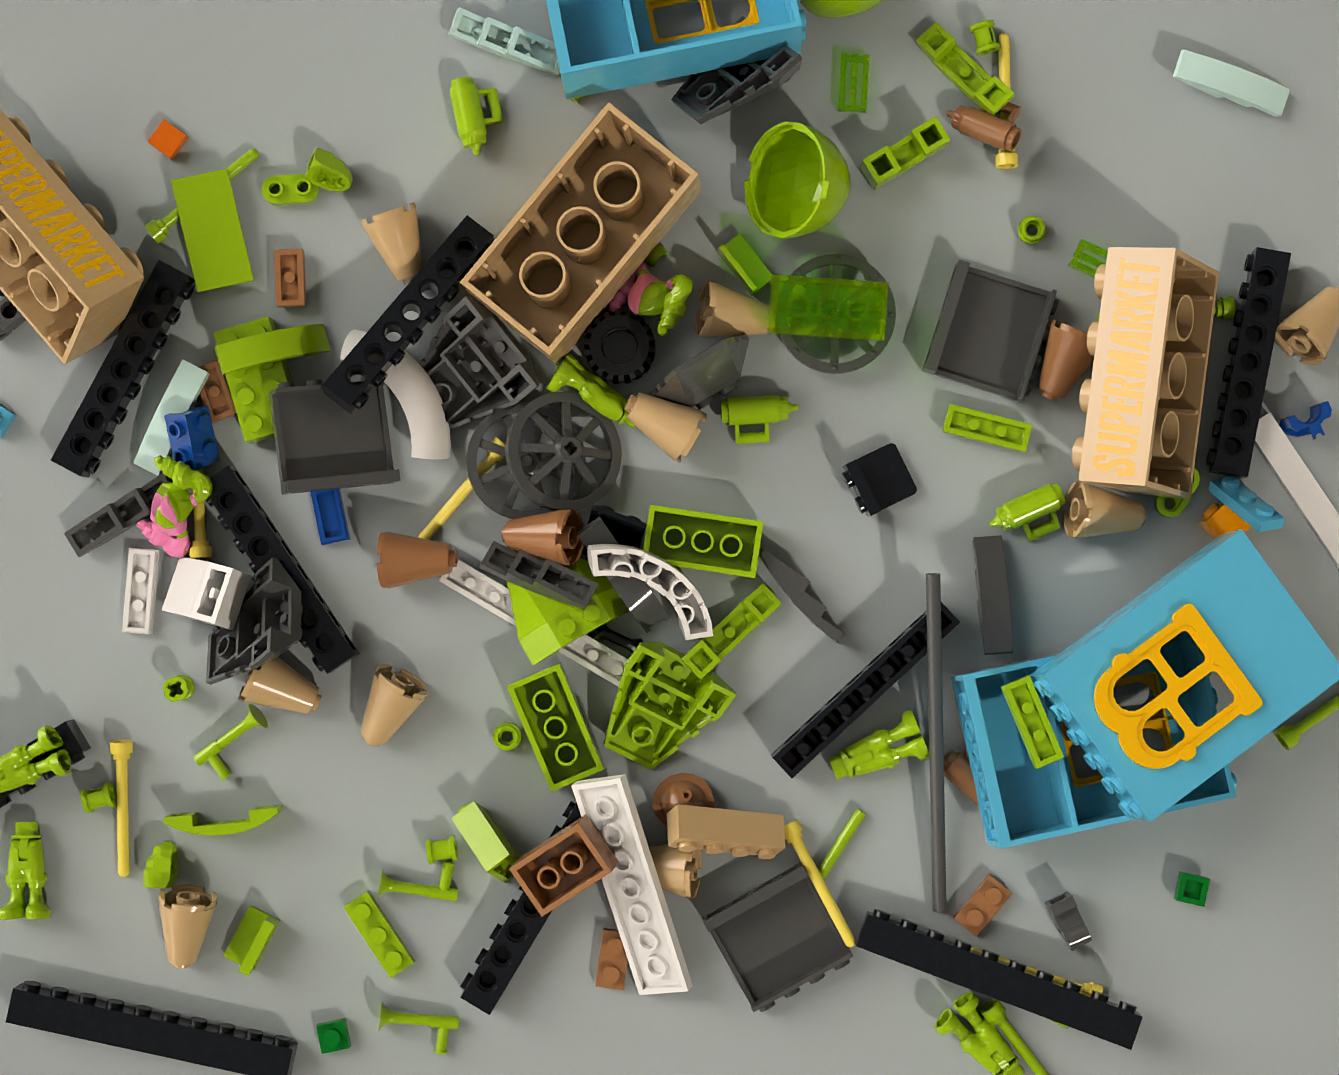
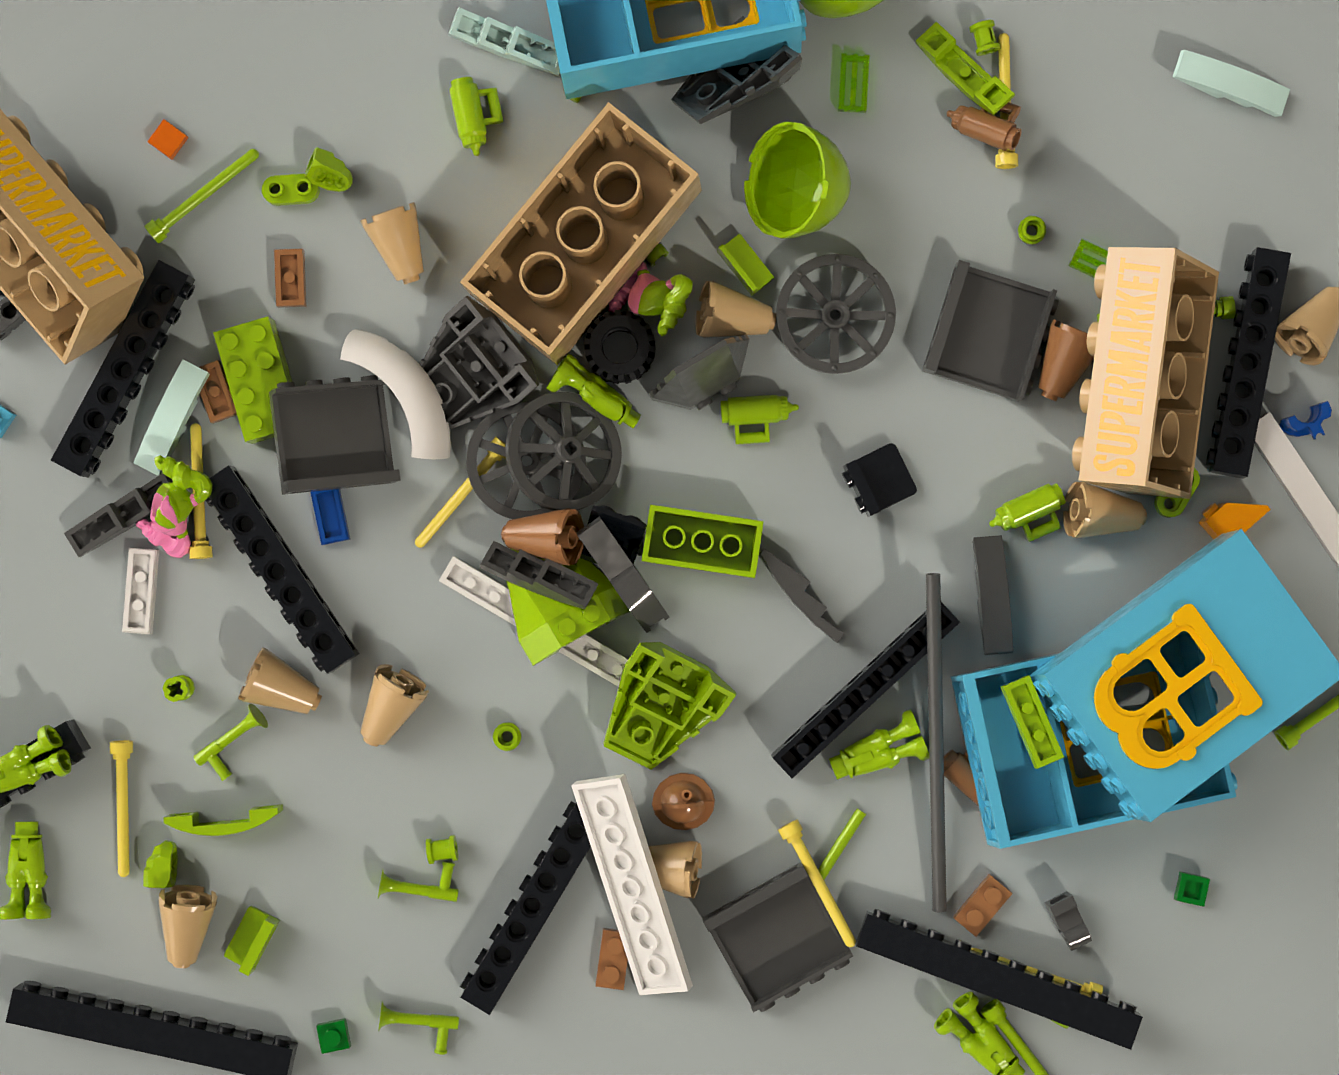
(98, 797): lime bush -> none
(192, 437): blue bracket -> none
(206, 592): white slope -> none
(212, 230): lime tile -> none
(264, 627): dark grey wedge -> none
(272, 347): lime slope -> none
(350, 396): black brick -> none
(379, 934): lime plate -> none
(412, 559): medium nougat cone -> none
(486, 840): lime slope -> none
(556, 727): lime brick -> none
(564, 865): medium nougat brick -> none
(606, 633): black piece -> none
(658, 574): white brick -> none
(665, 423): tan cone -> none
(725, 831): tan brick -> none
(731, 631): lime slope -> none
(827, 308): clear neon green brick -> none
(910, 151): lime arch -> none
(986, 428): lime plate -> none
(1246, 504): medium azure plate -> none

